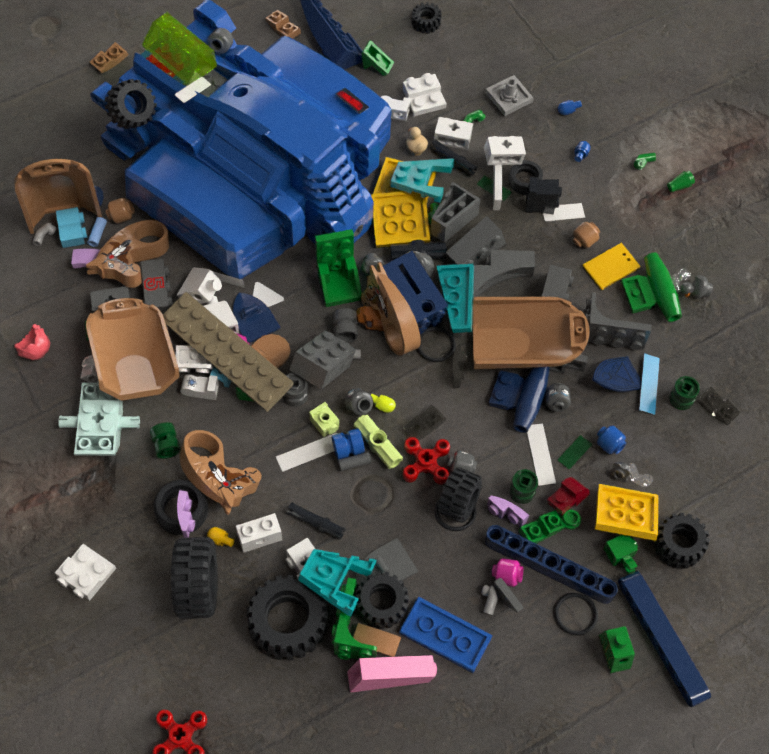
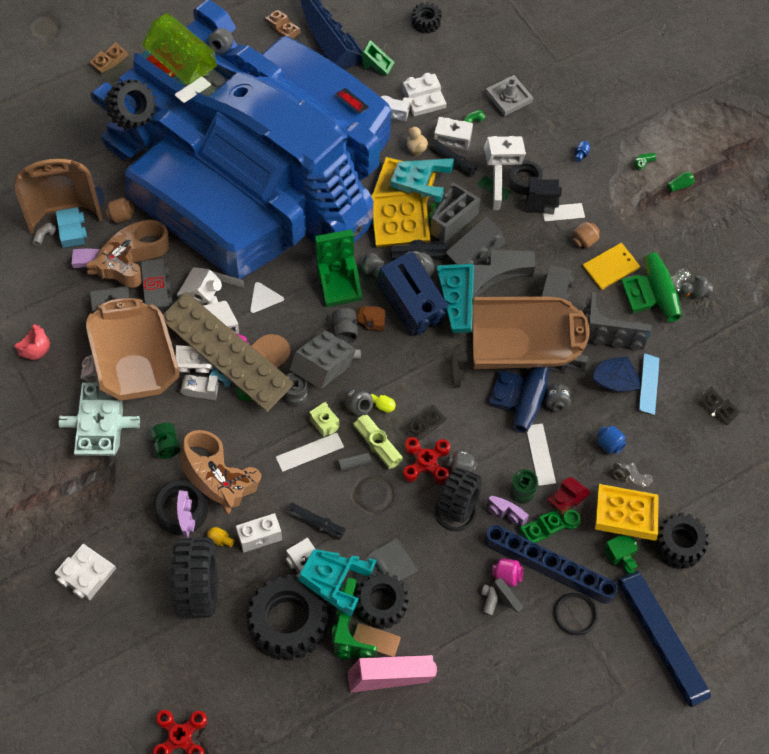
(97, 231): light blue hinge -> none
(253, 317): dark blue shield -> none
(348, 443): blue wheel -> none
(396, 316): medium nougat animal -> none
(445, 357): black tyre -> none
(445, 634): blue tile -> none
(568, 107): blue cylinder -> none
(574, 452): dark green sticker -> none
(617, 646): green torso -> none
(684, 393): dark green wheel -> none

